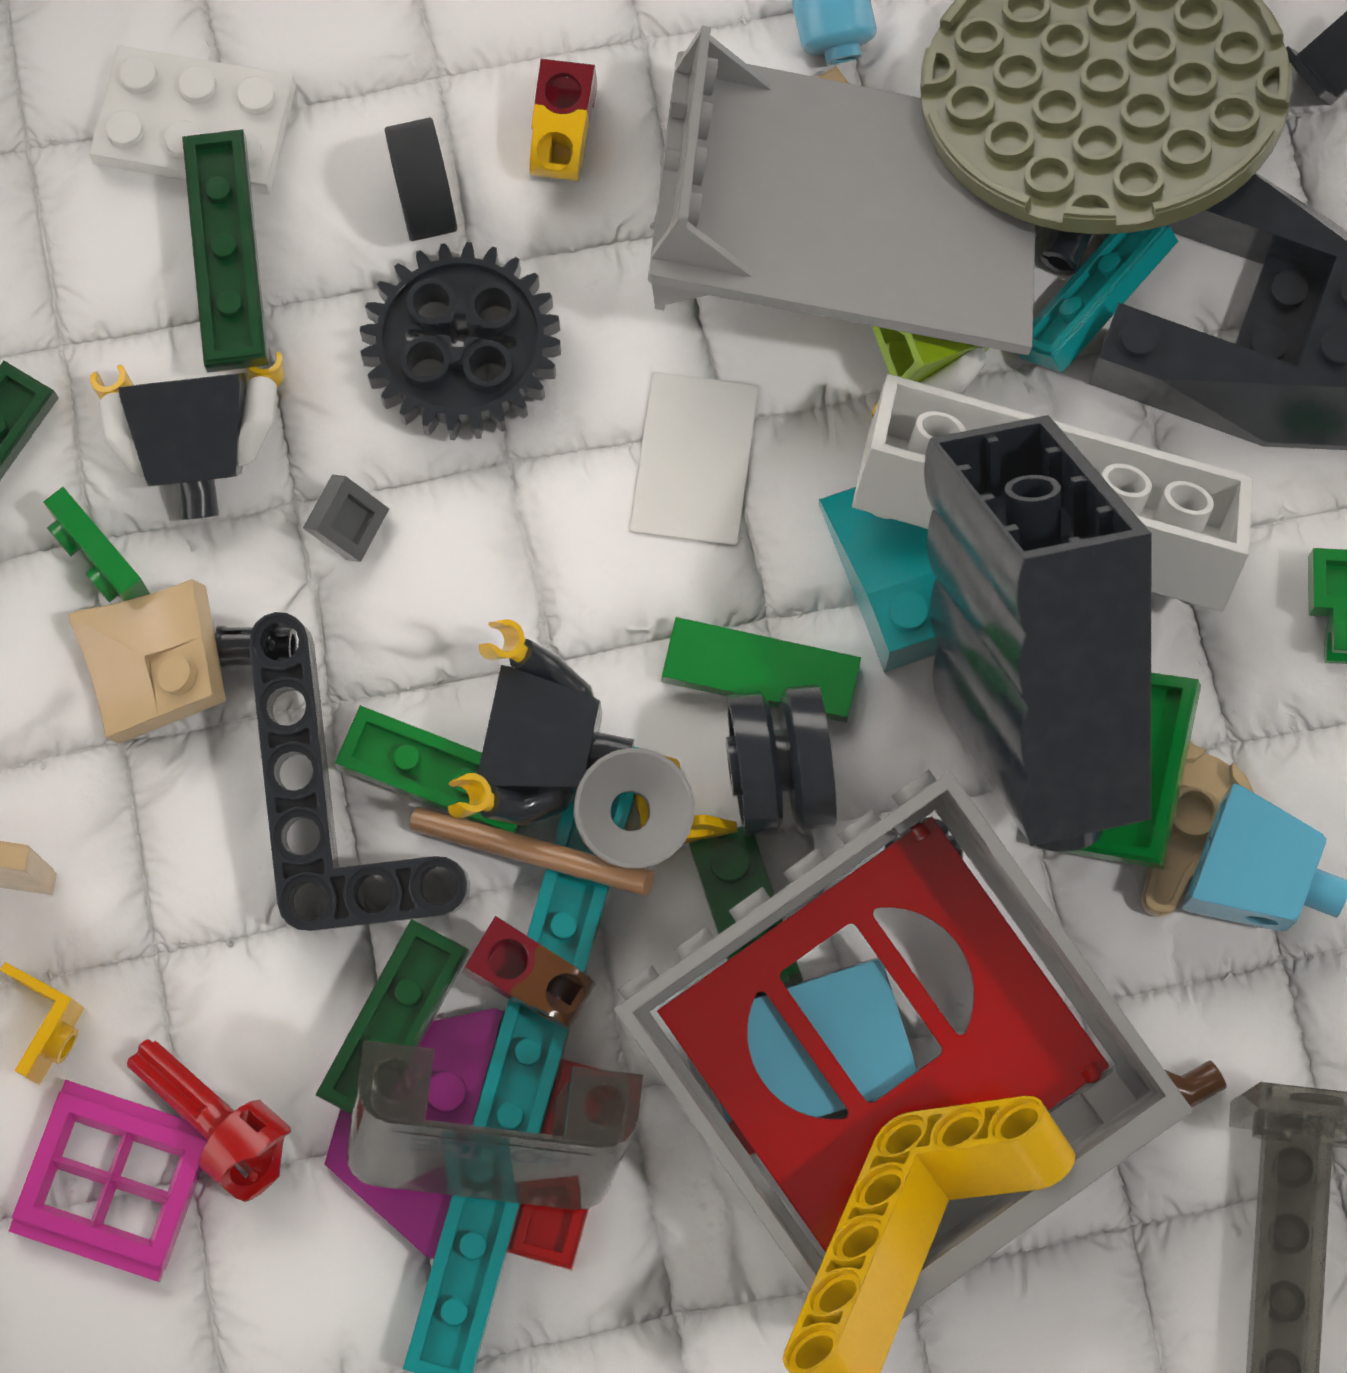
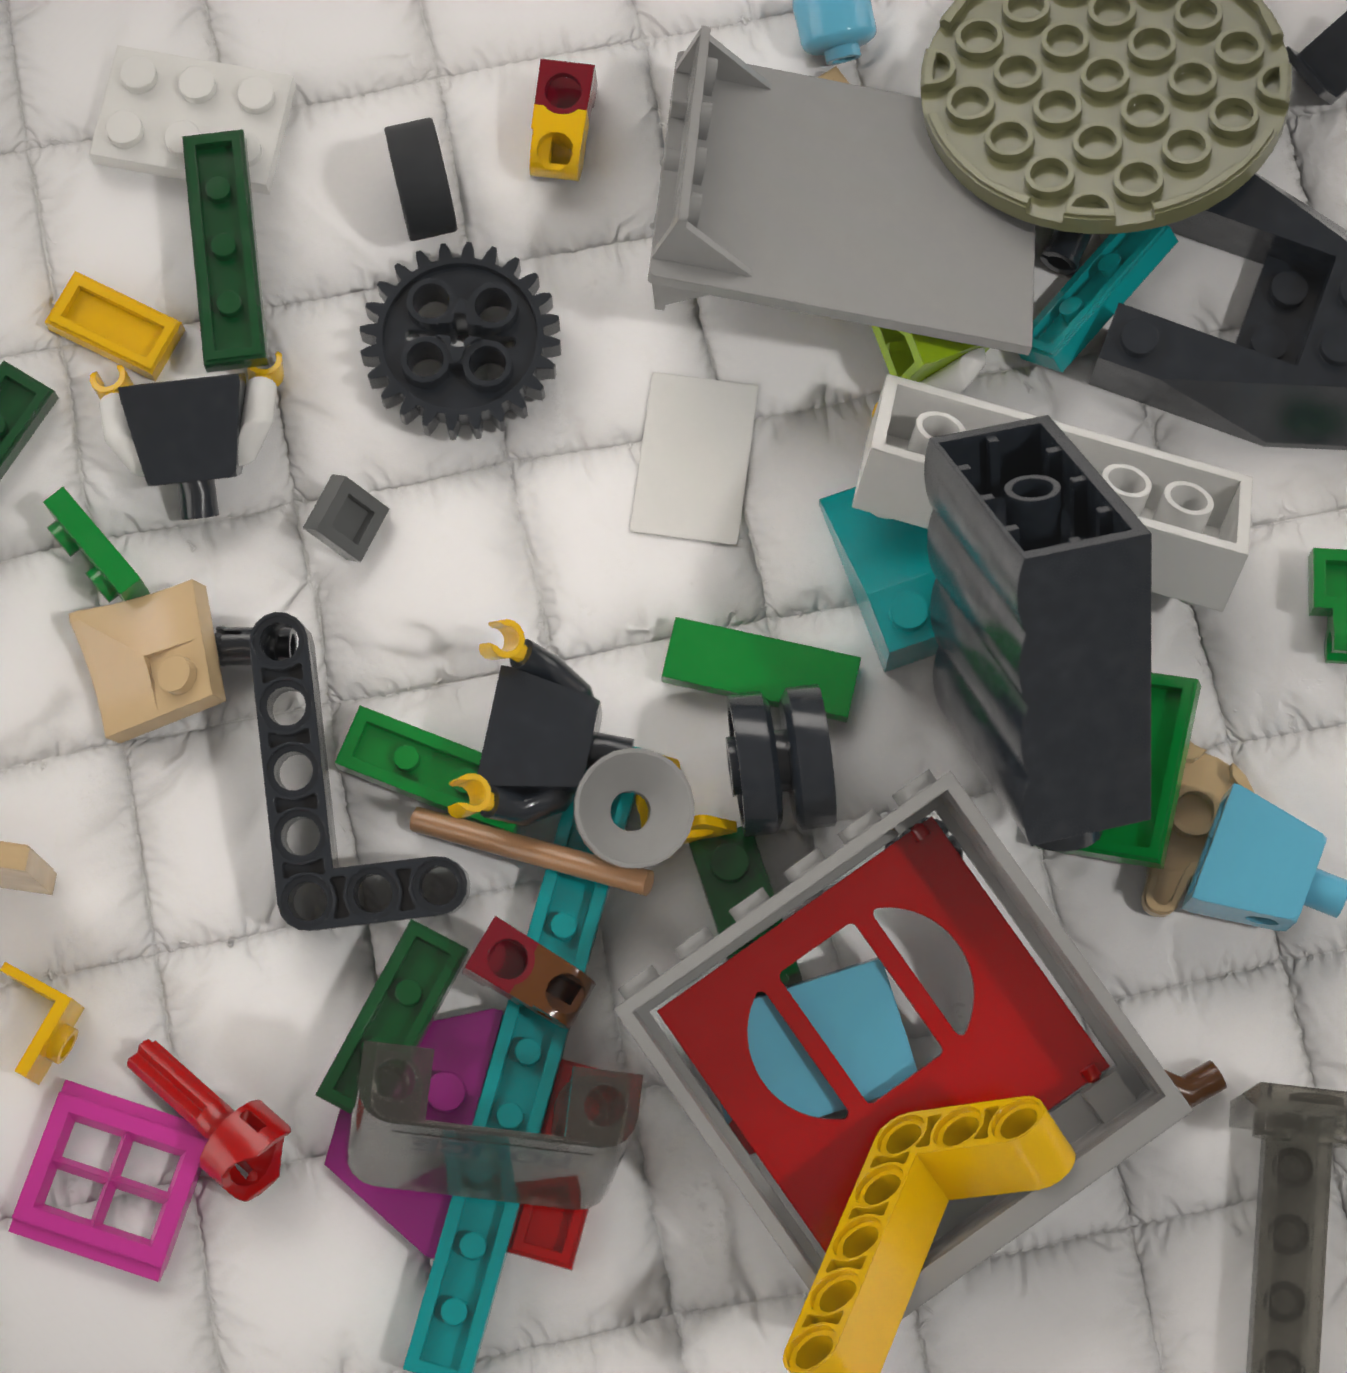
(115, 326): none -> yellow tile

